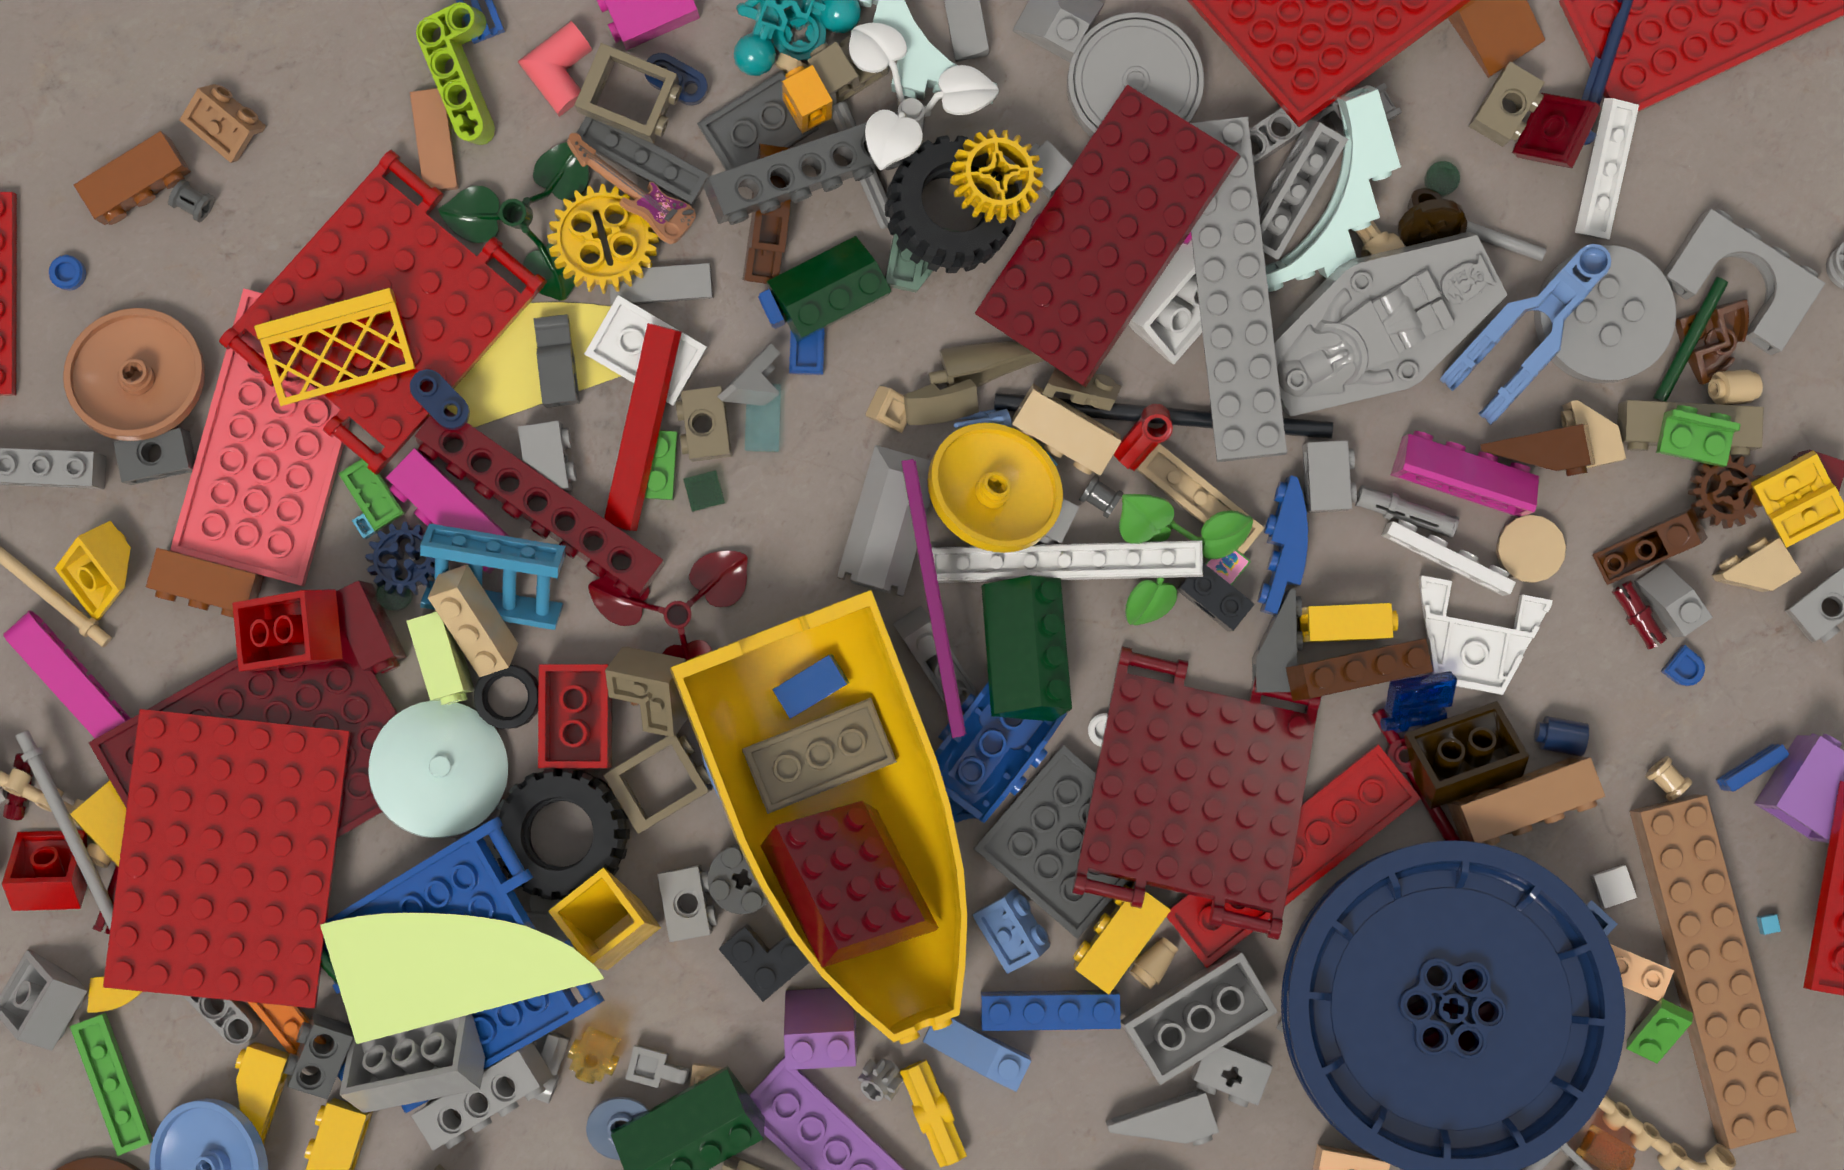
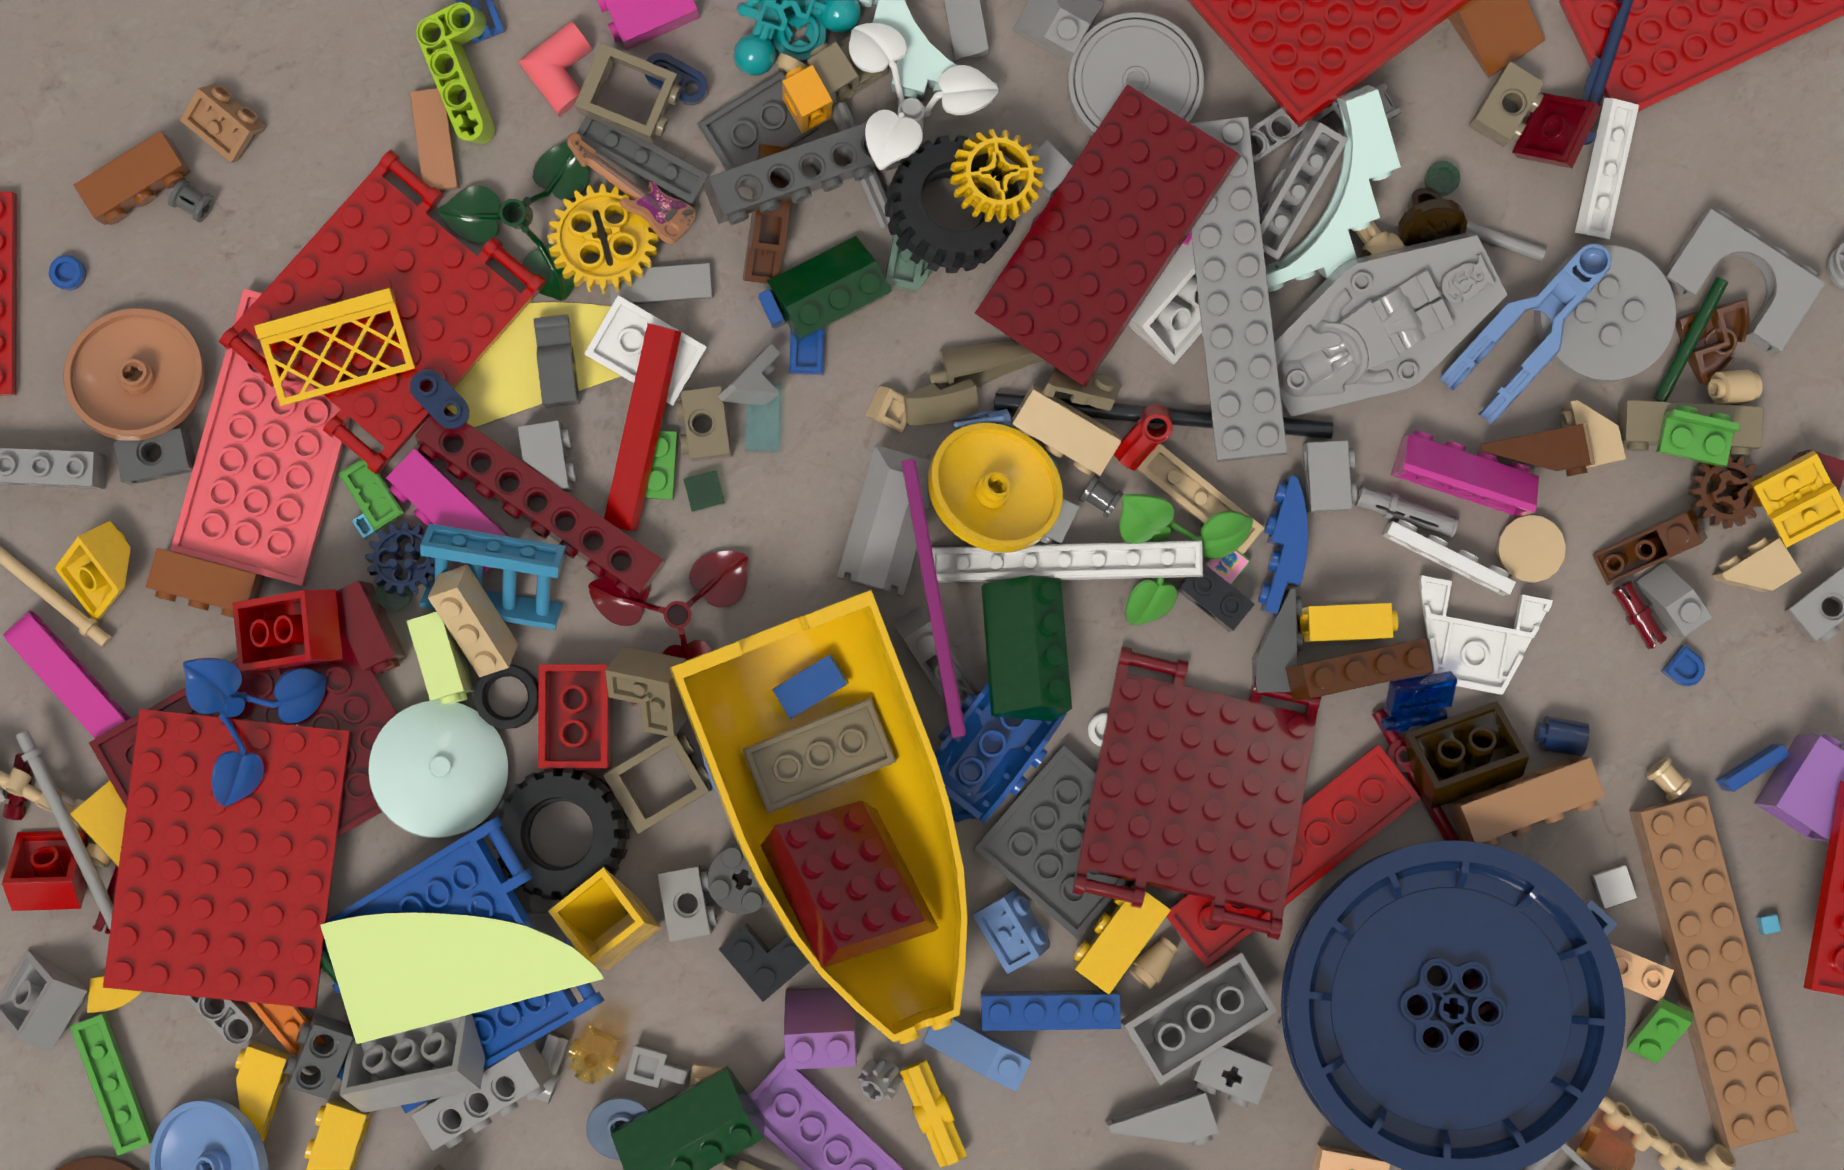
(214, 687): none -> blue plant

